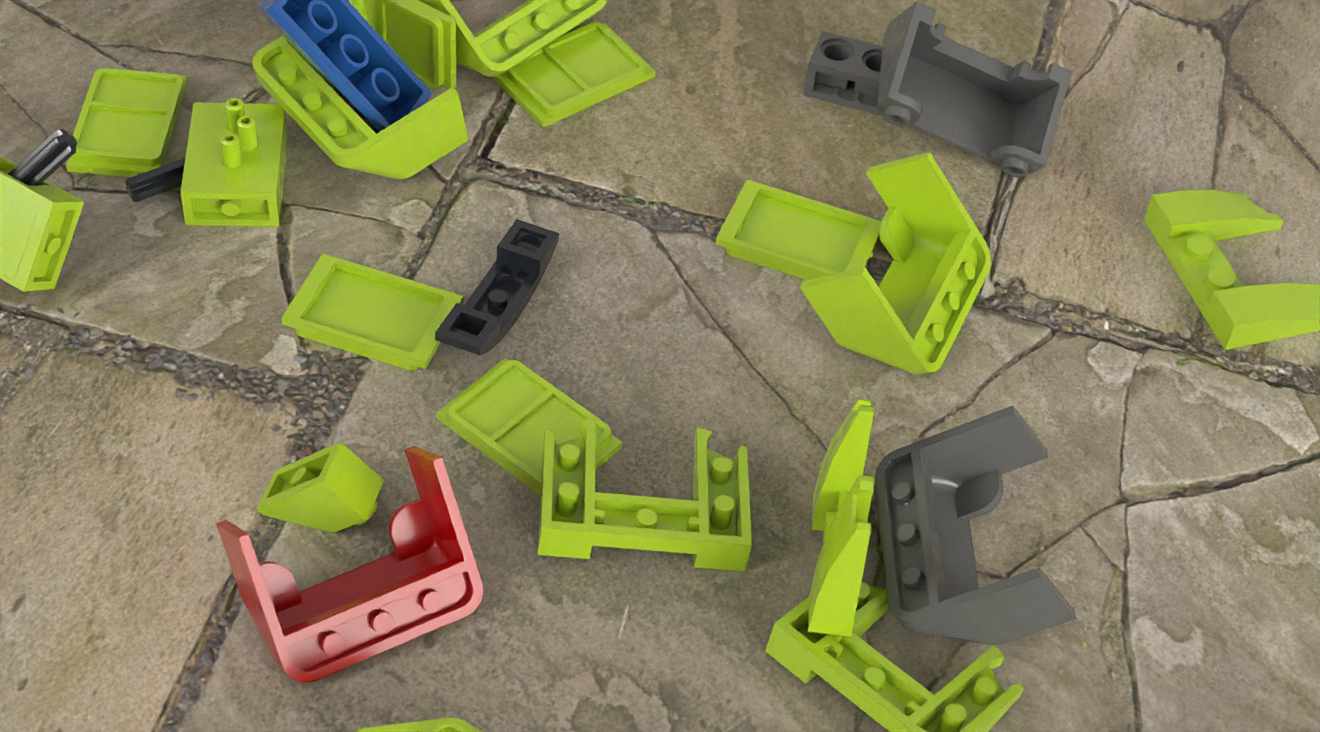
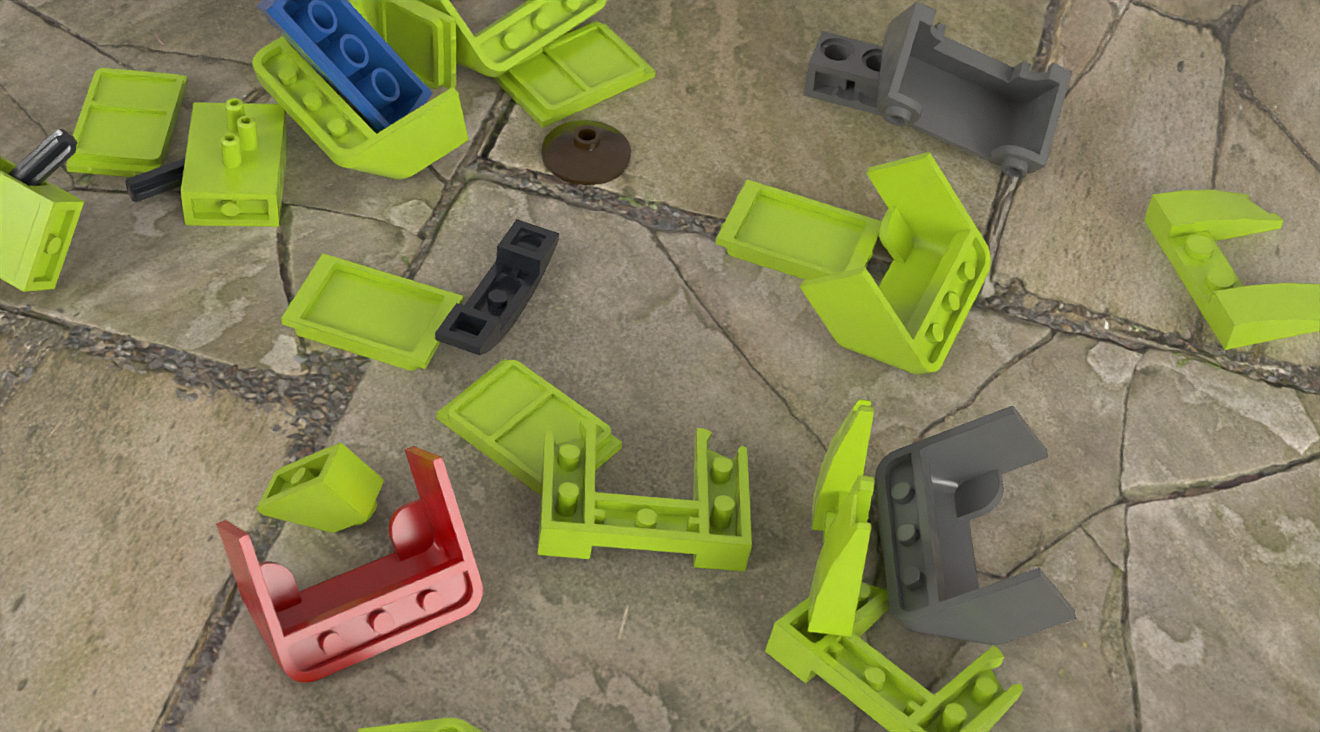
(586, 152): none -> dark brown dish

